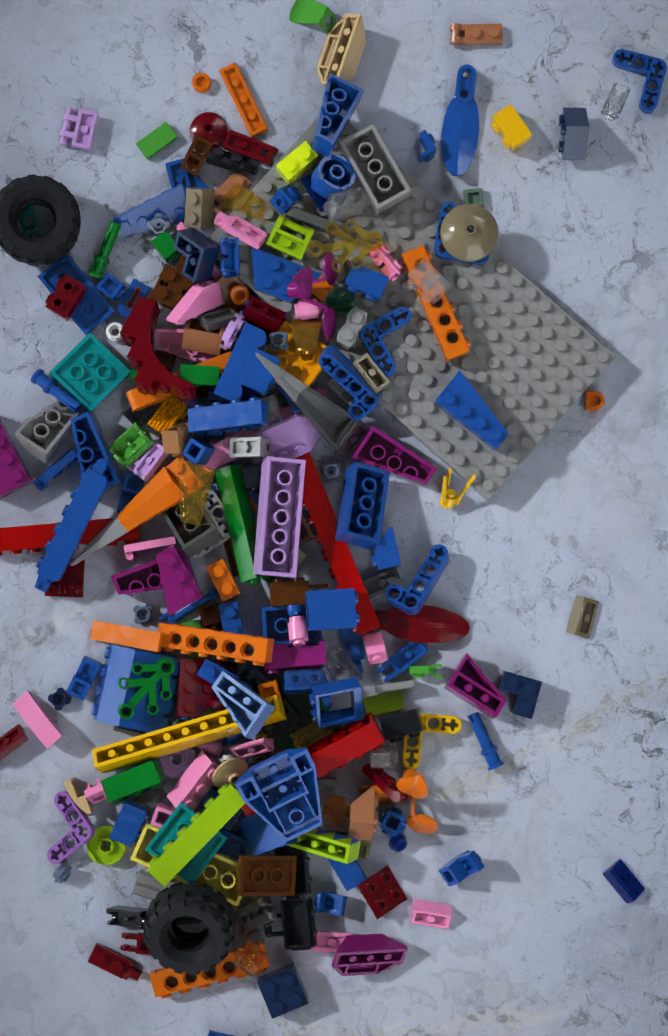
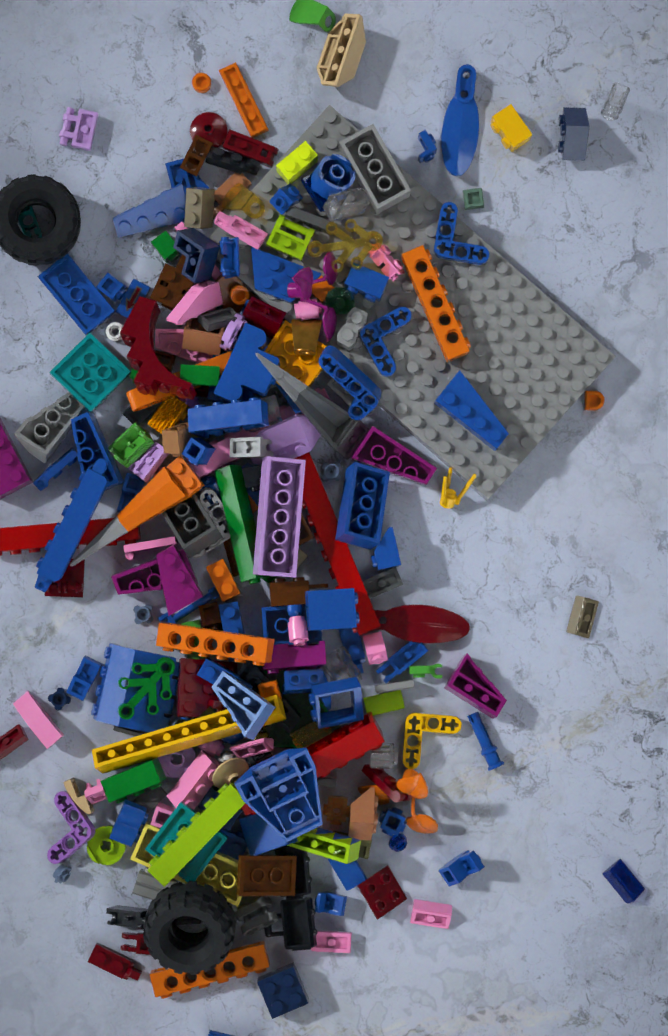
(50, 386): blue pin -> none
(66, 297): dark red brick -> none
(101, 259): green pin -> none
(126, 636): orange tile -> none
(156, 140): bright green tile -> none
(158, 219): sand blue plate -> none
(194, 488): clear yellow wing -> none
(249, 958): clear orange brick -> none
(282, 336): sand blue plate -> none
(335, 112): blue wedge -> none
(368, 954): magenta wedge -> none
(371, 373): dark tan slope -> none
(402, 724): black brick -> none
(421, 578): blue beam -> none
(428, 281): clear brick -> none
(467, 245): dark tan dish -> none
(476, 34): nougat plate -> none
(526, 692): dark blue brick -> none
(648, 70): blue beam -> none

